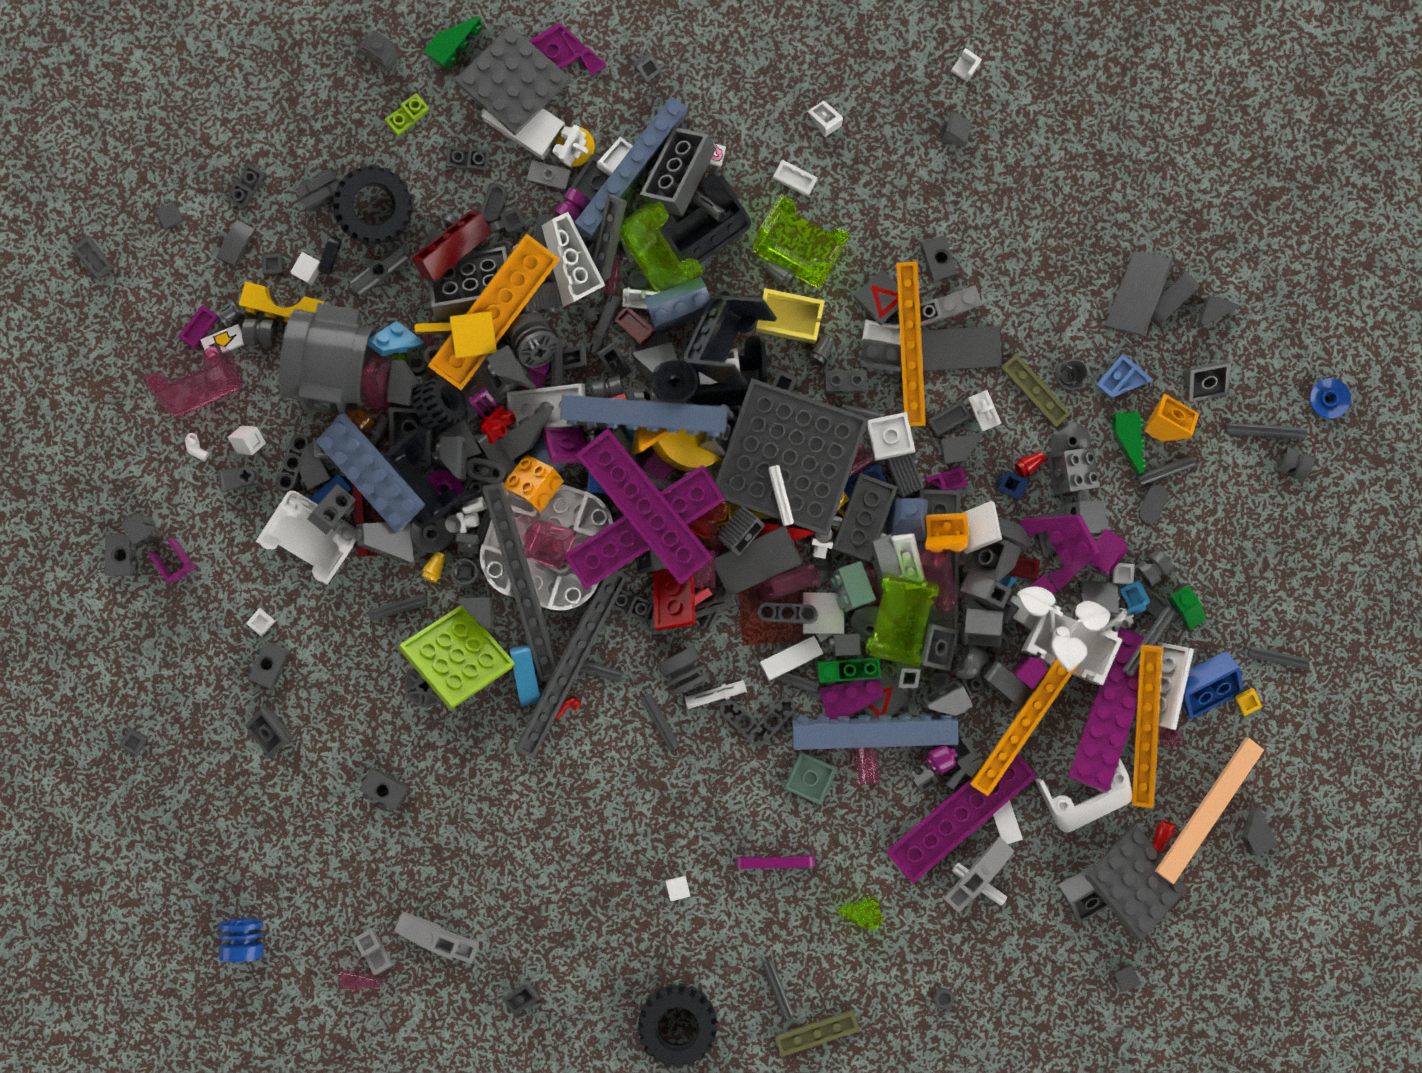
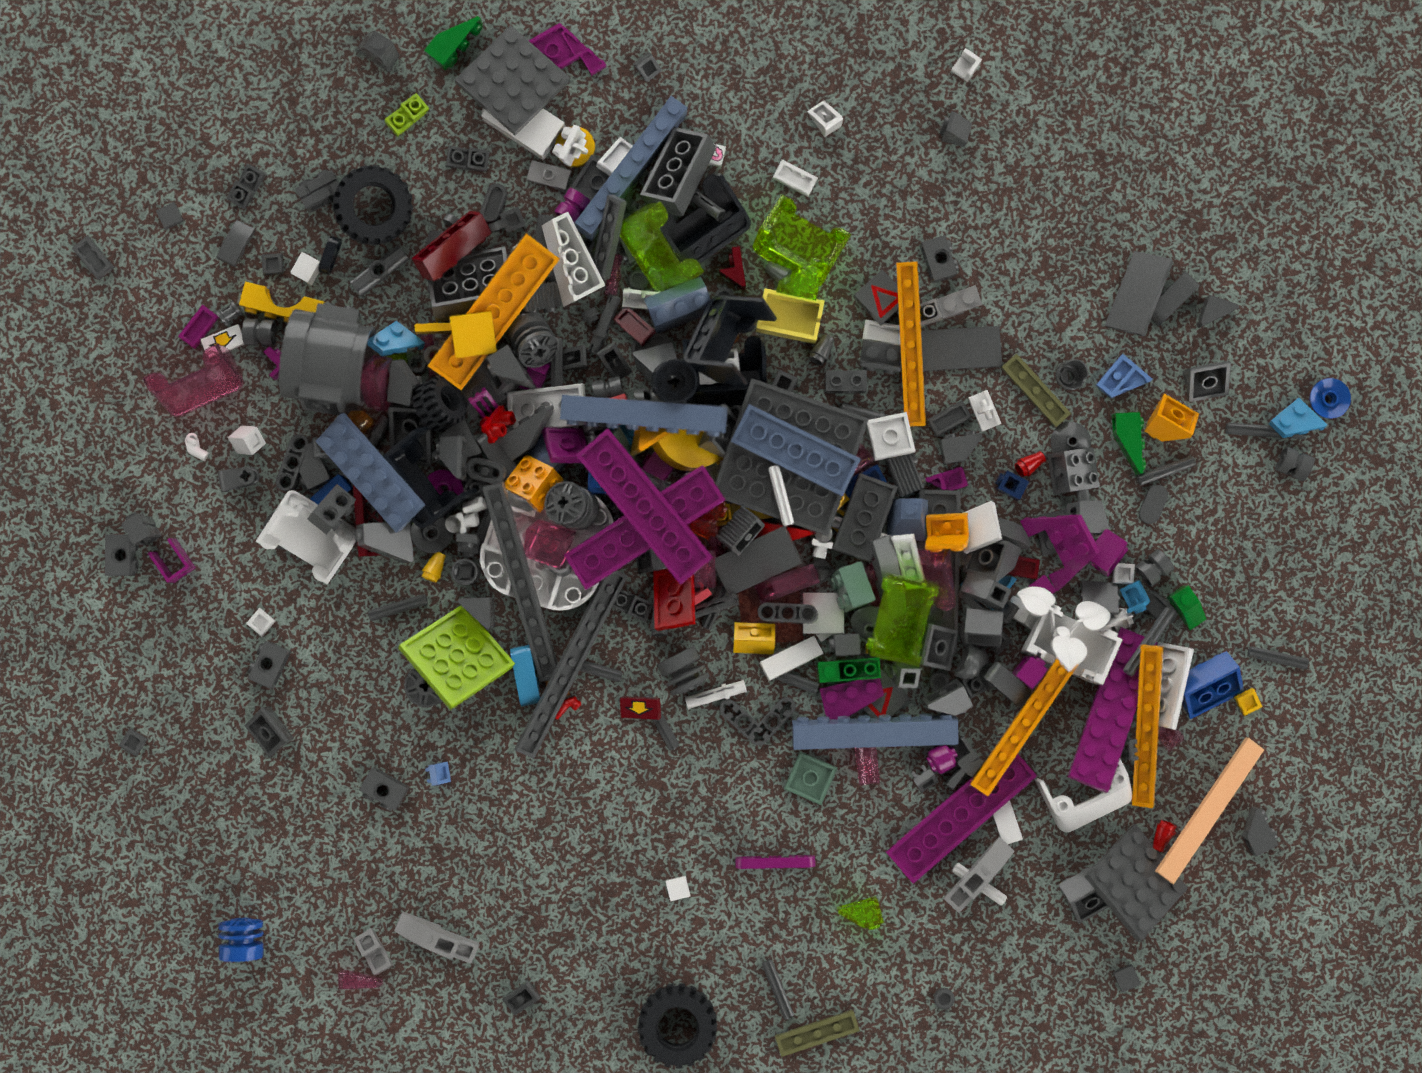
(275, 356): none -> magenta bracket
(438, 773): none -> medium blue tile
(571, 505): none -> dark grey wheel
(640, 707): none -> dark red tile
(735, 274): none -> dark red slope
(754, 638): none -> yellow panel
(795, 450): none -> sand blue plate
(801, 283): none -> clear neon green slope
(1130, 756): none -> dark grey tile
(1296, 420): none -> dark azure wing

